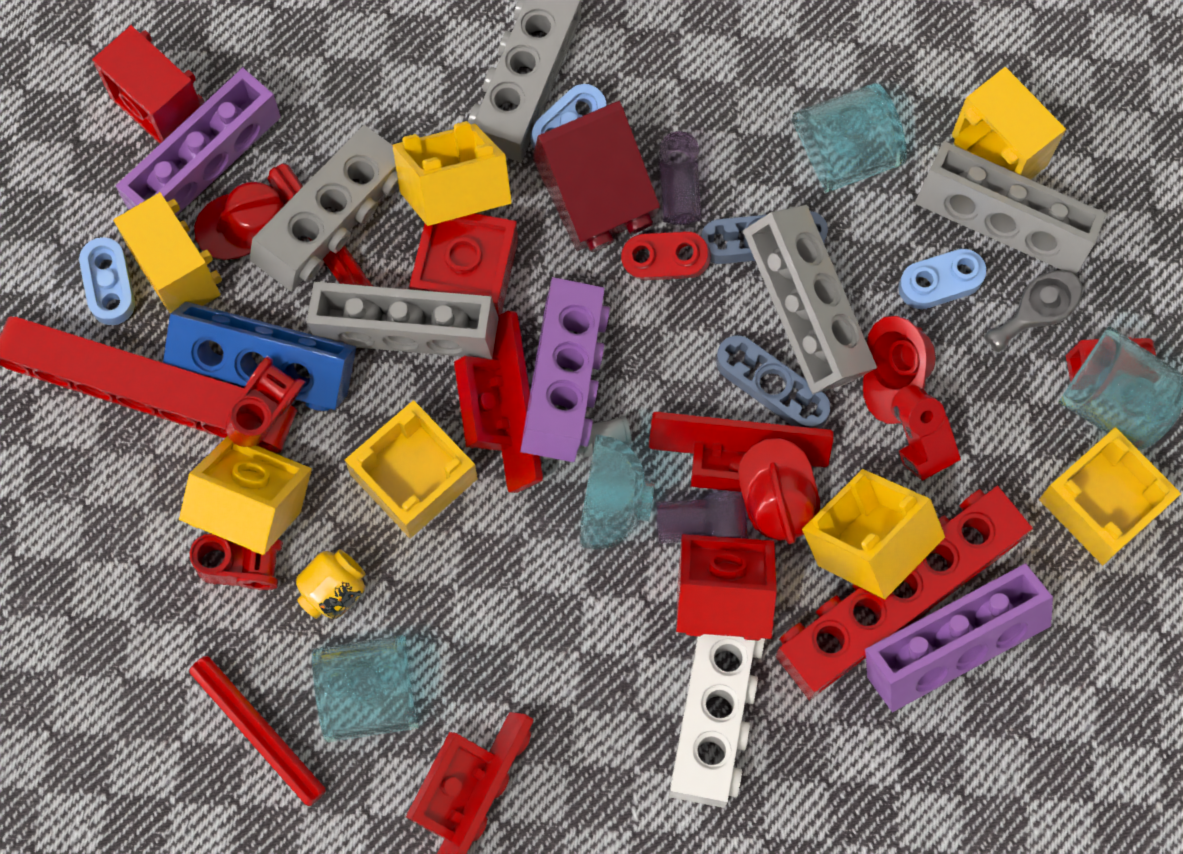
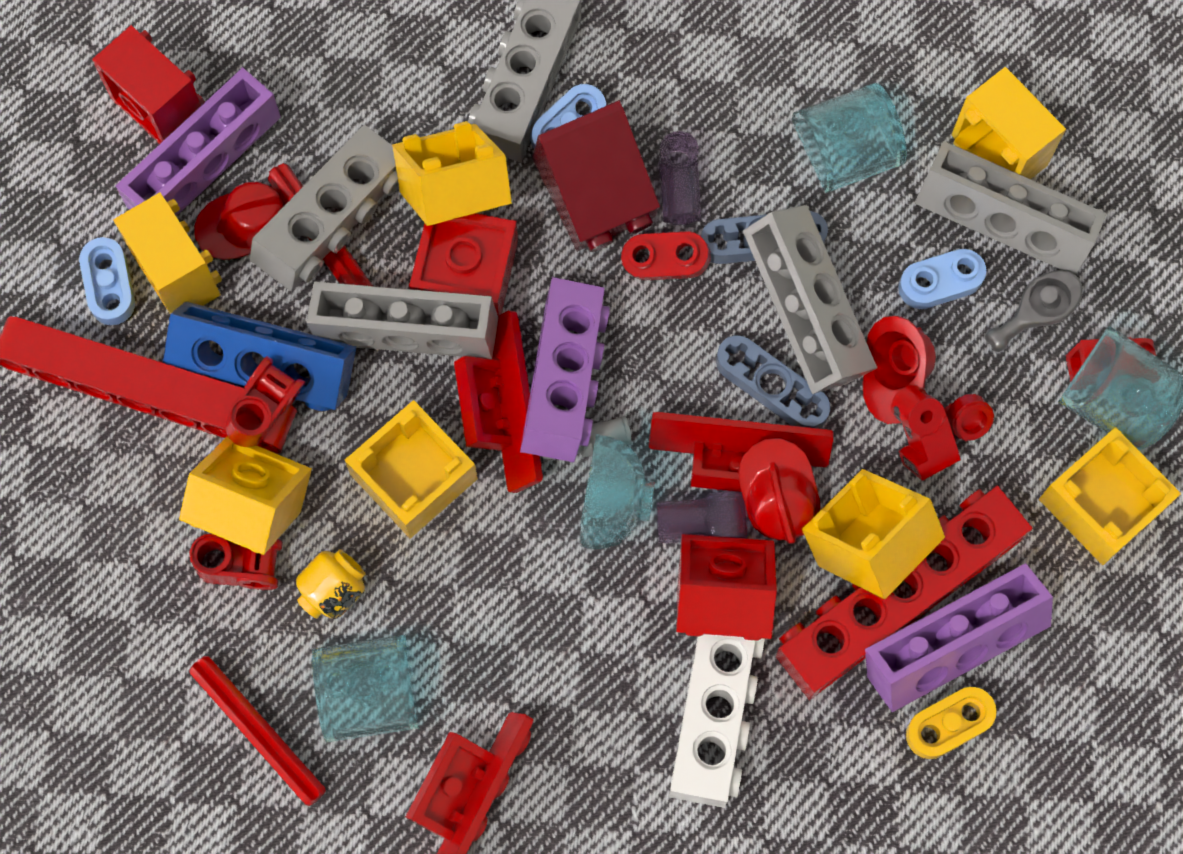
(949, 724): none -> yellow plate
(969, 417): none -> red tile

